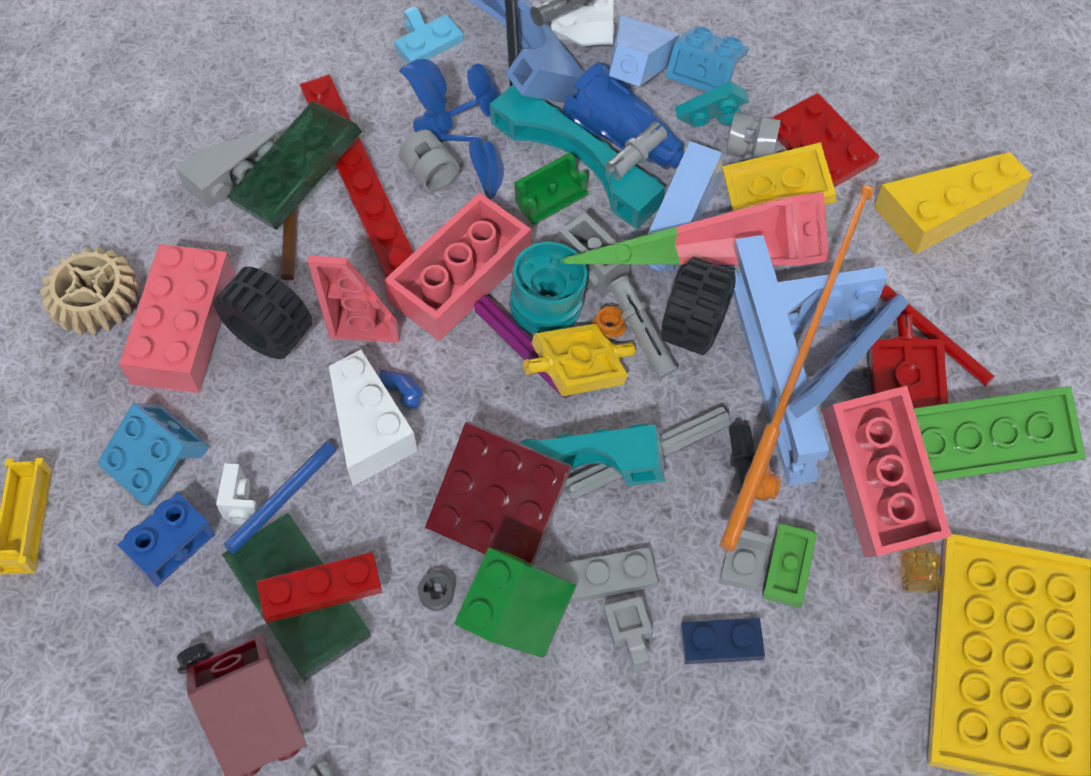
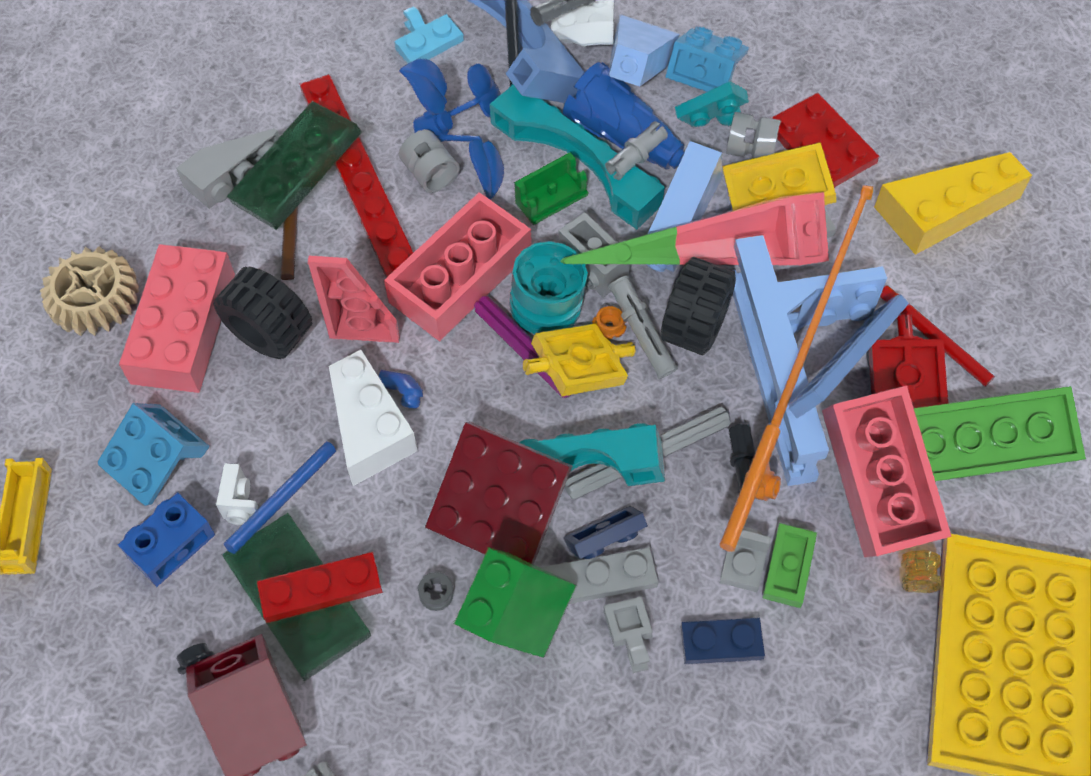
(617, 527): none -> dark blue plate

